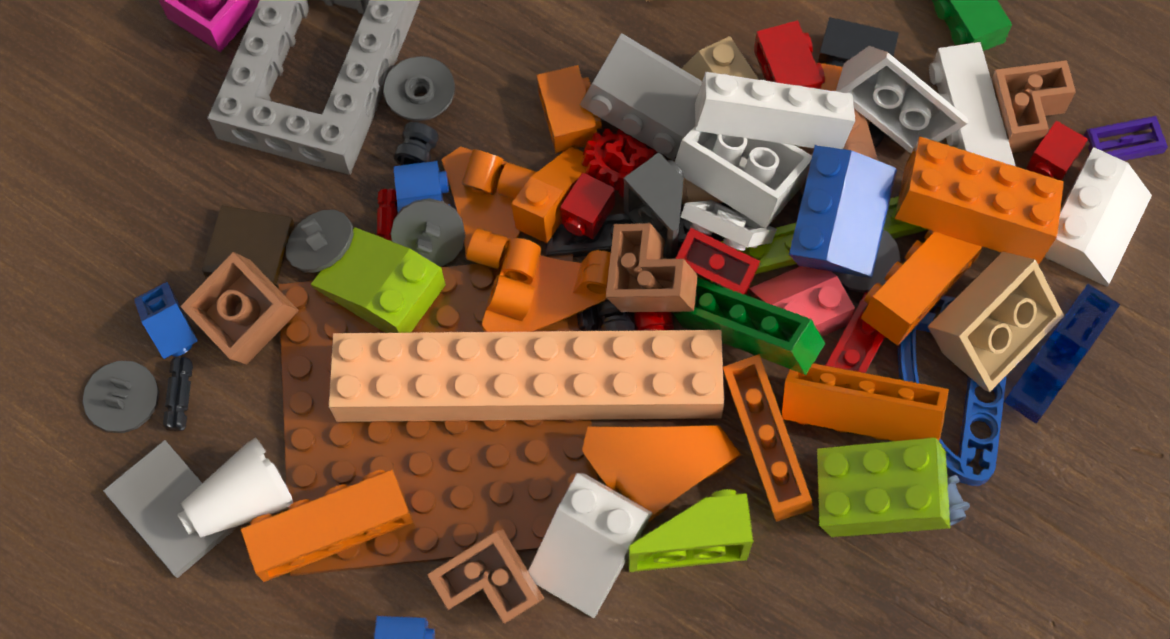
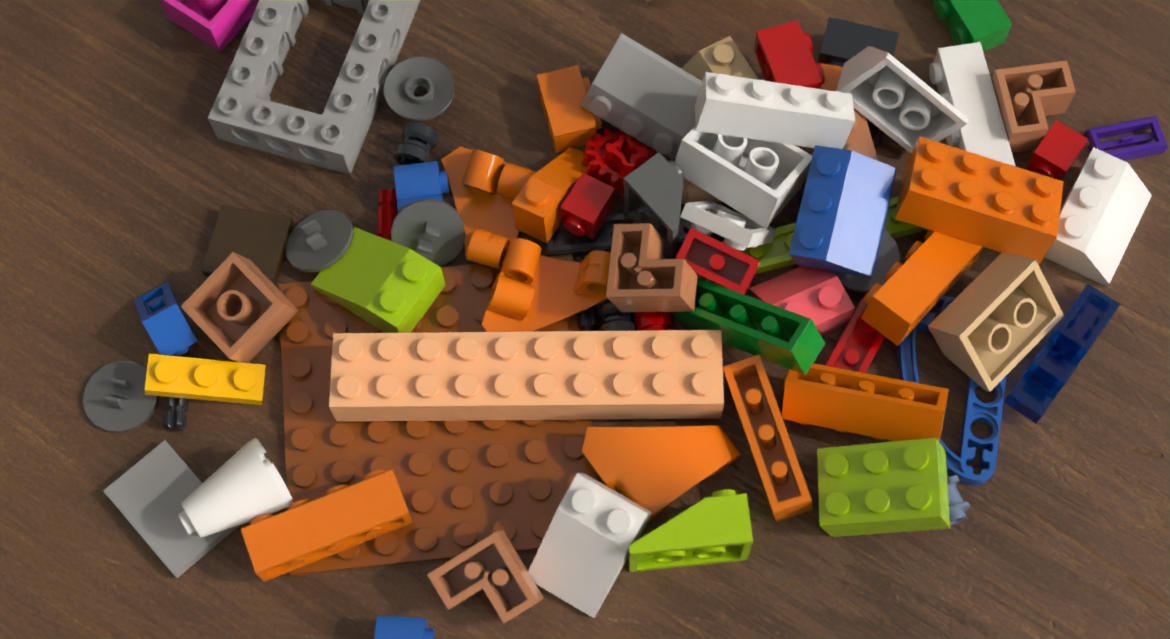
(204, 379): none -> yellow plate

